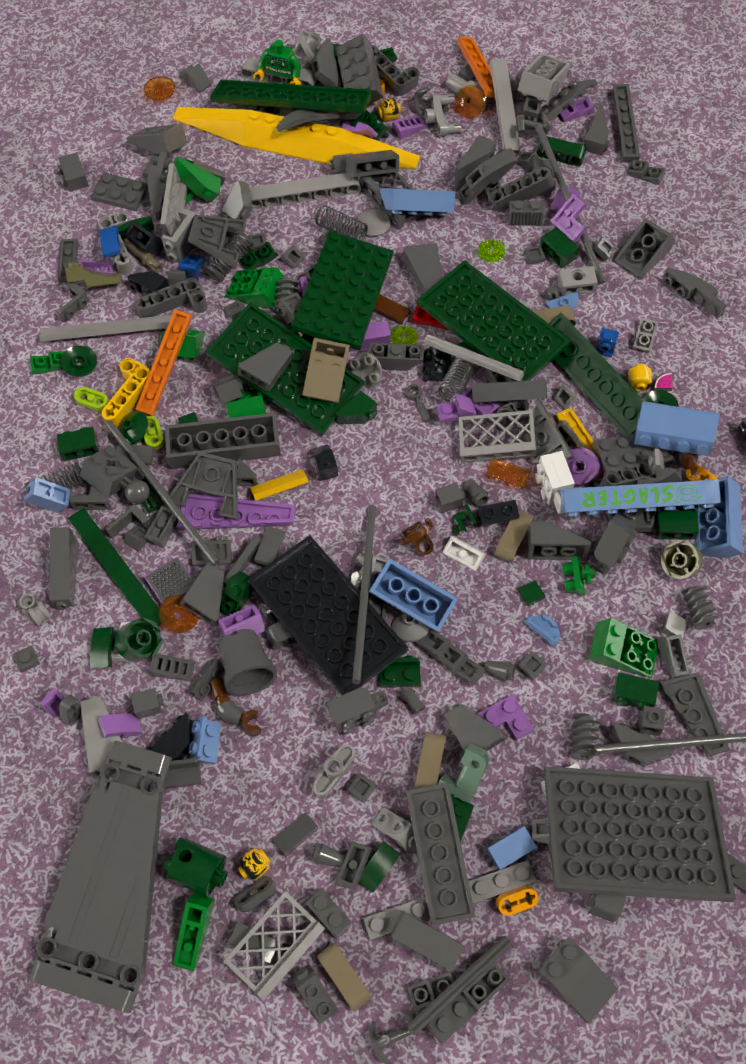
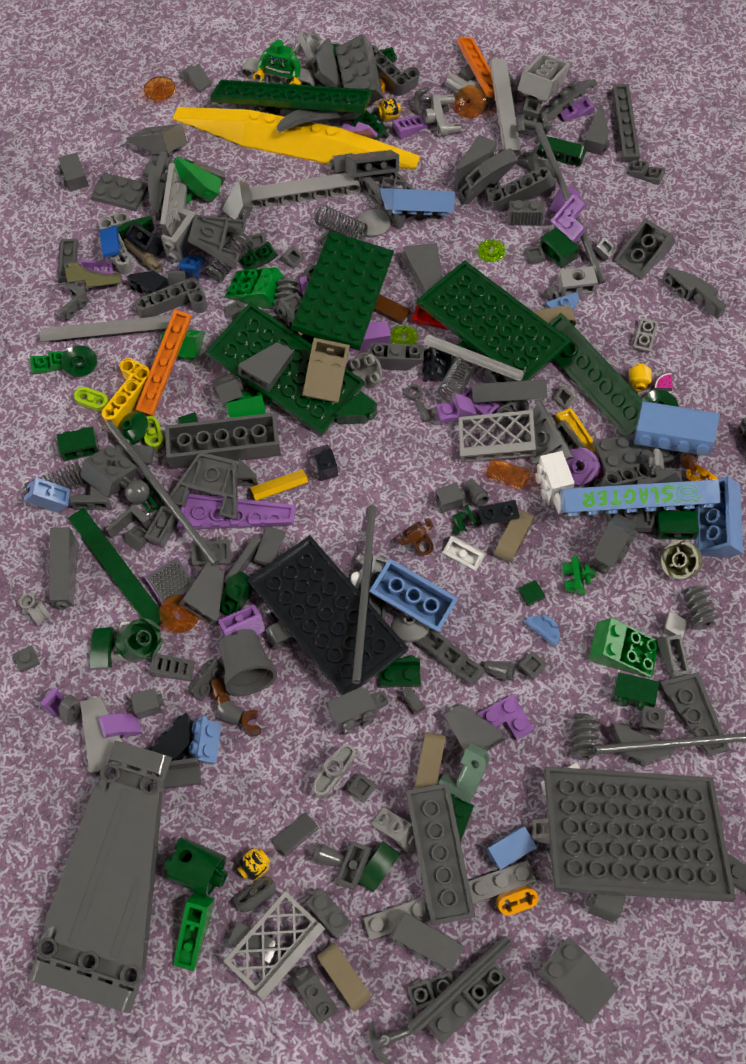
(552, 542): dark grey slope -> none
(607, 342): blue brick -> none

